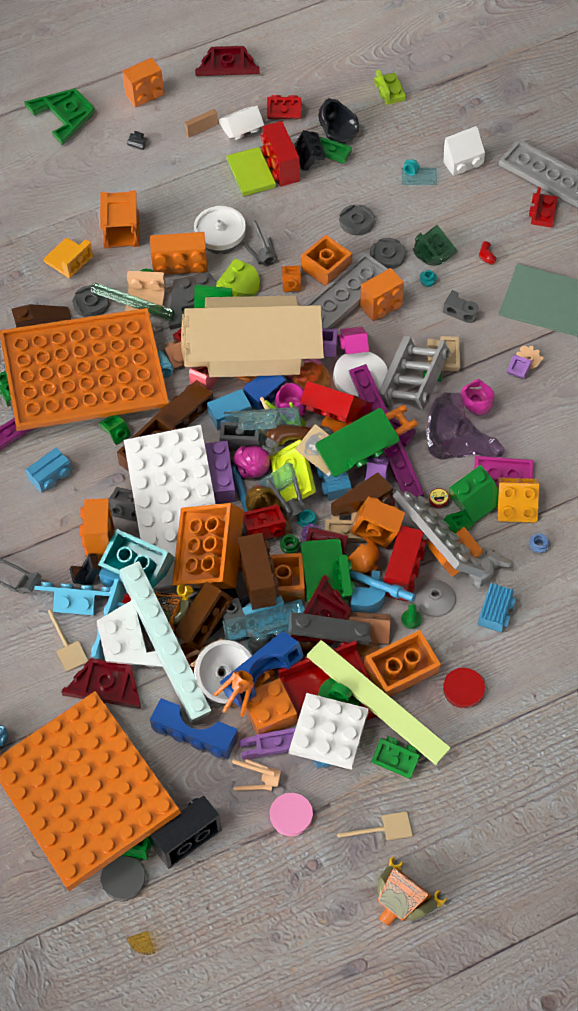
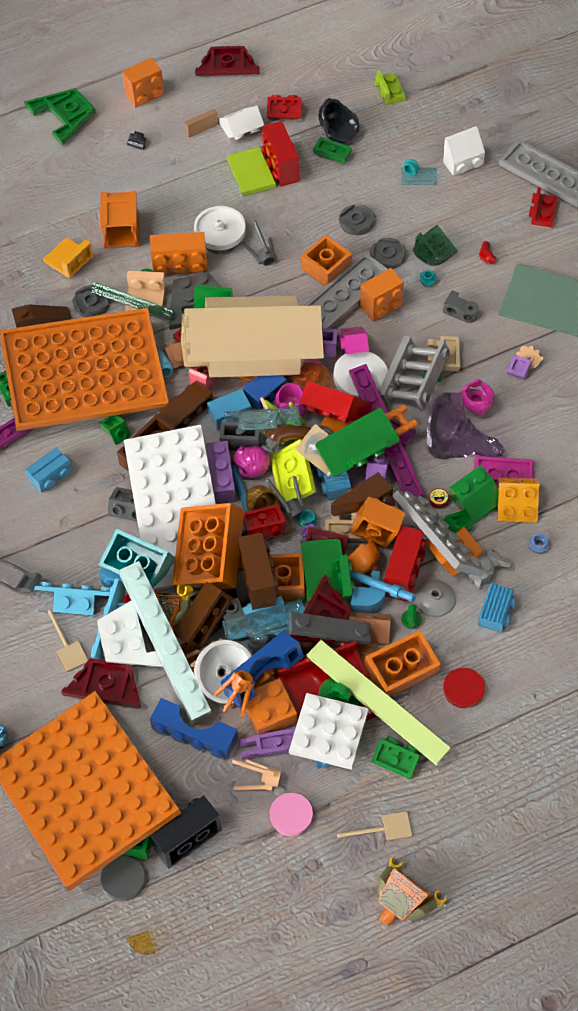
(87, 572): black bracket -> none
(97, 526): orange brick -> none
(241, 278): lime slope -> none
(281, 477): clear light blue tile -> none
(289, 539): green plate -> none
(291, 278): orange bracket -> none
(309, 148): black bracket -> none

